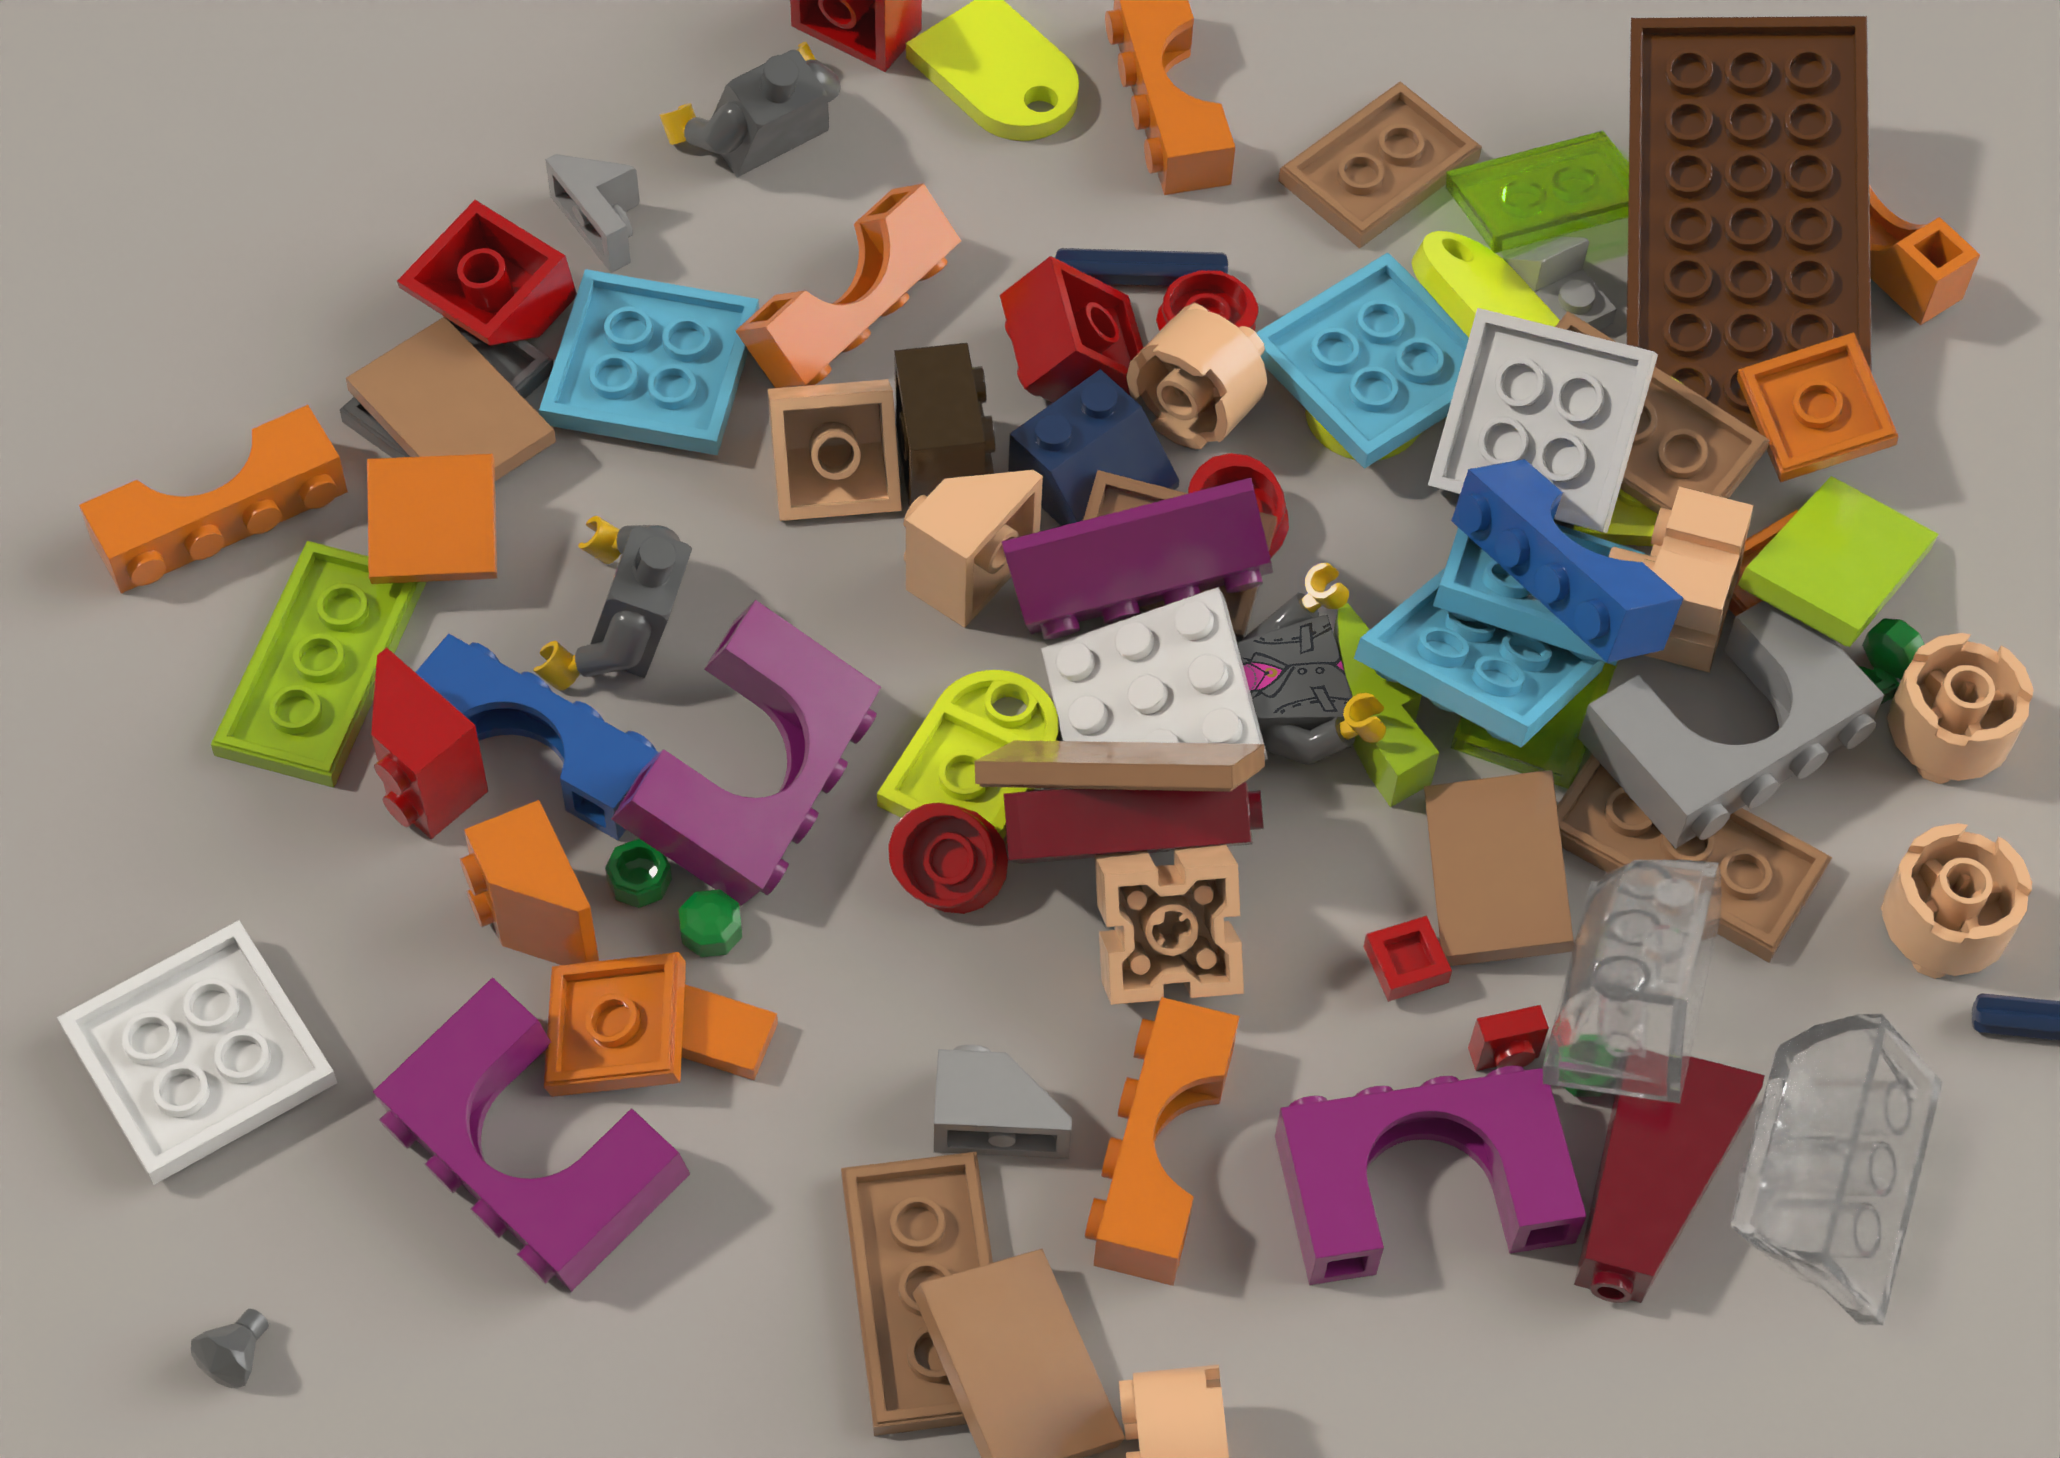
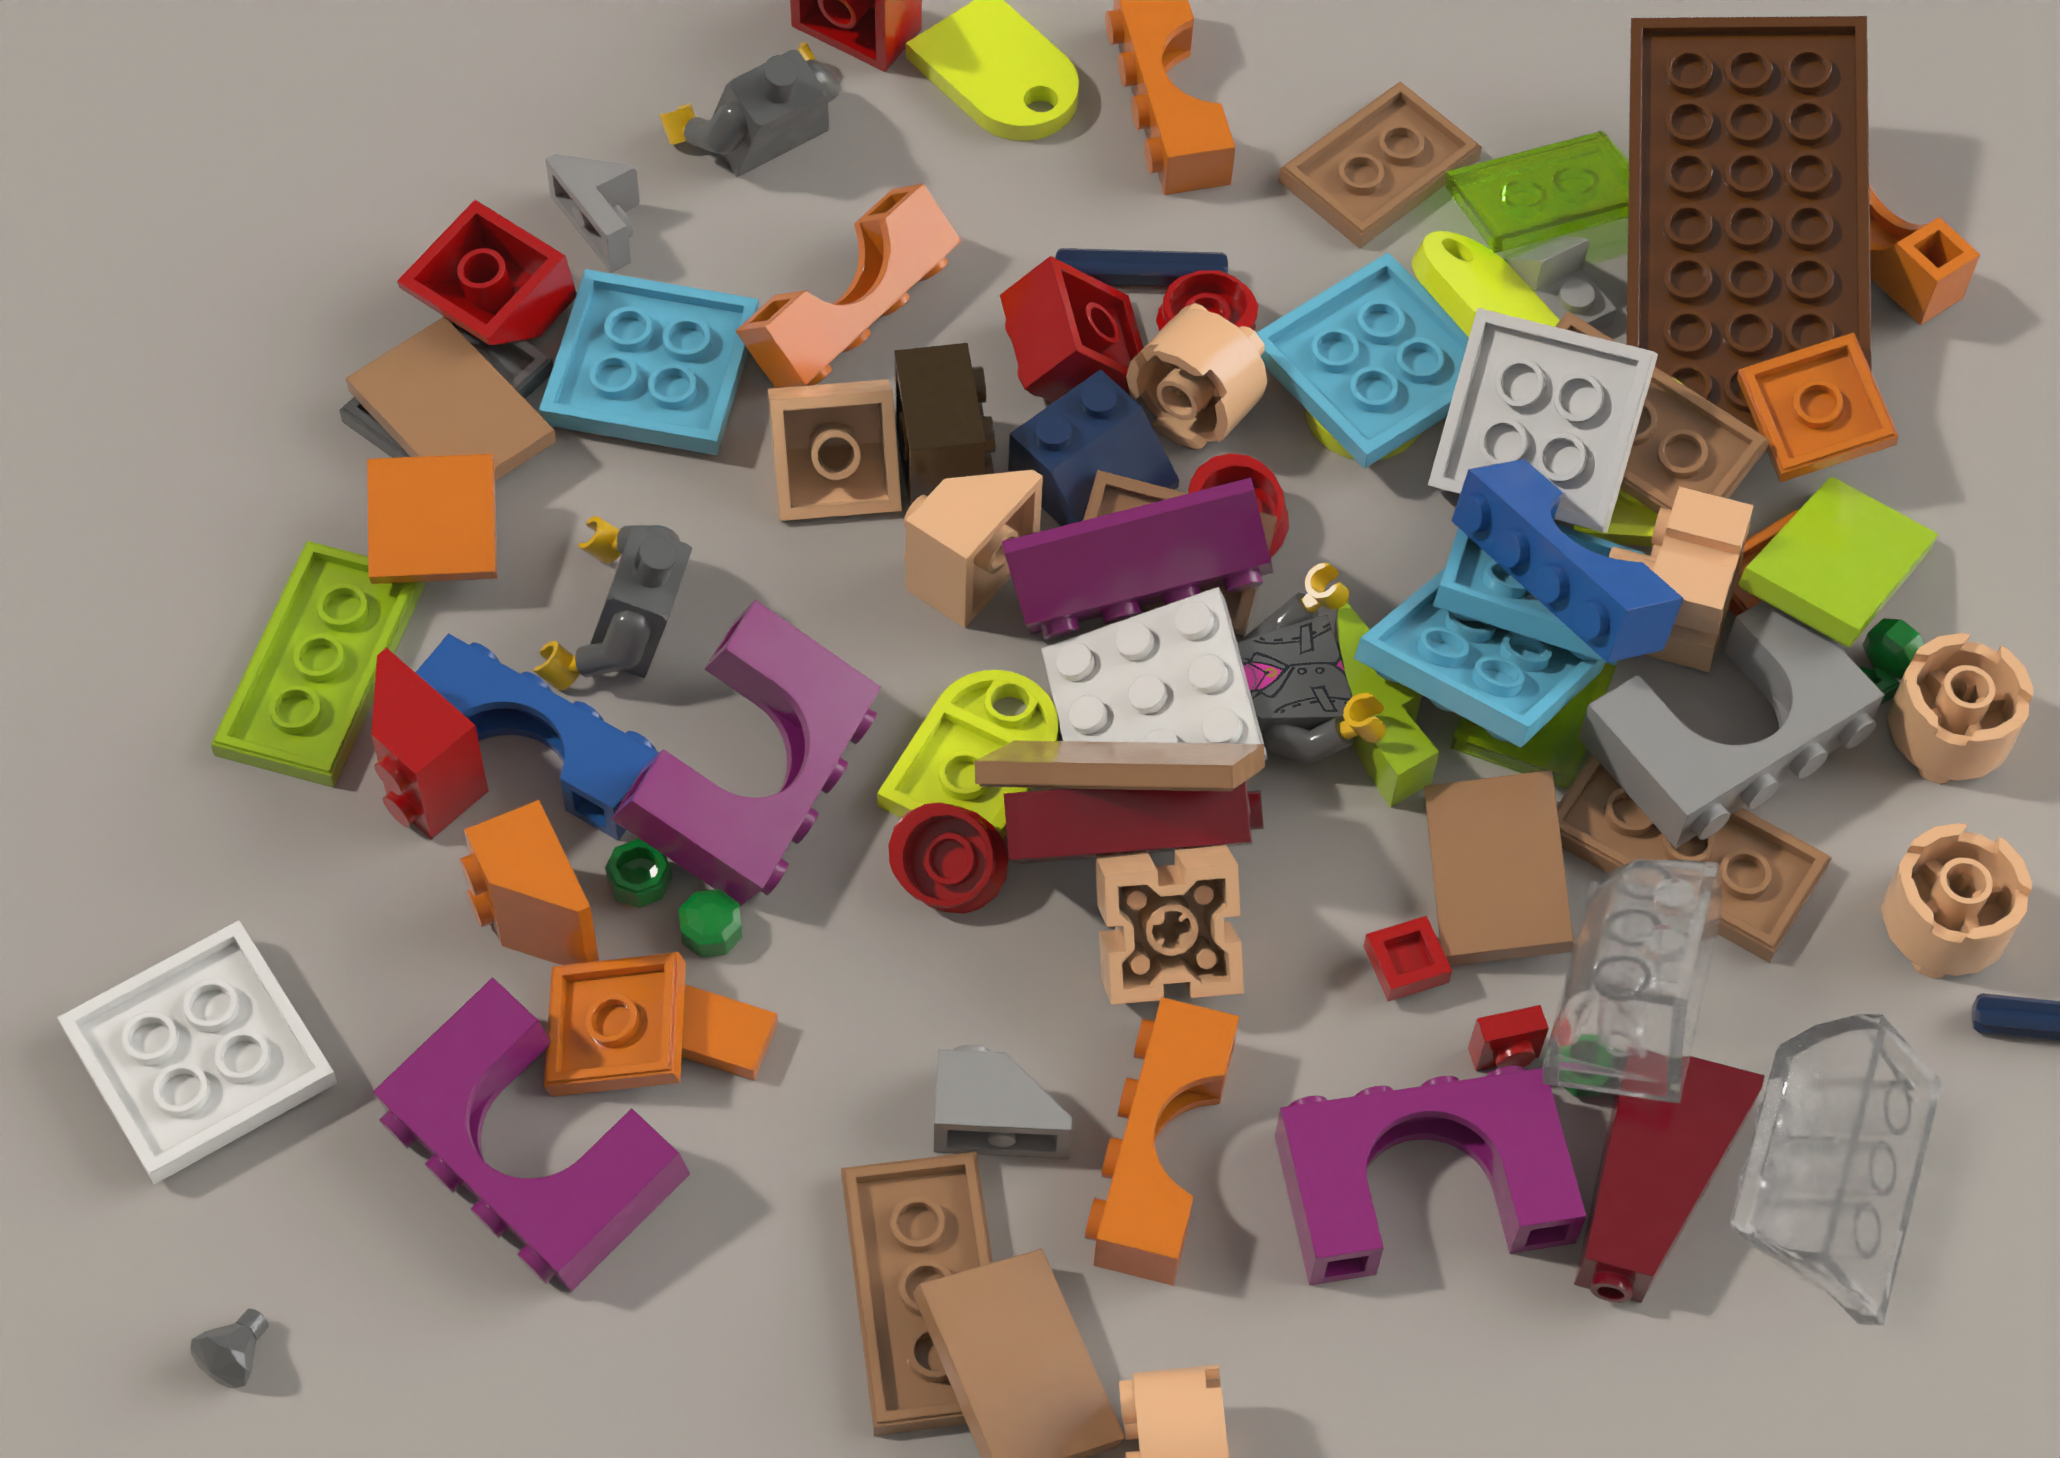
(153, 533): orange arch -> none

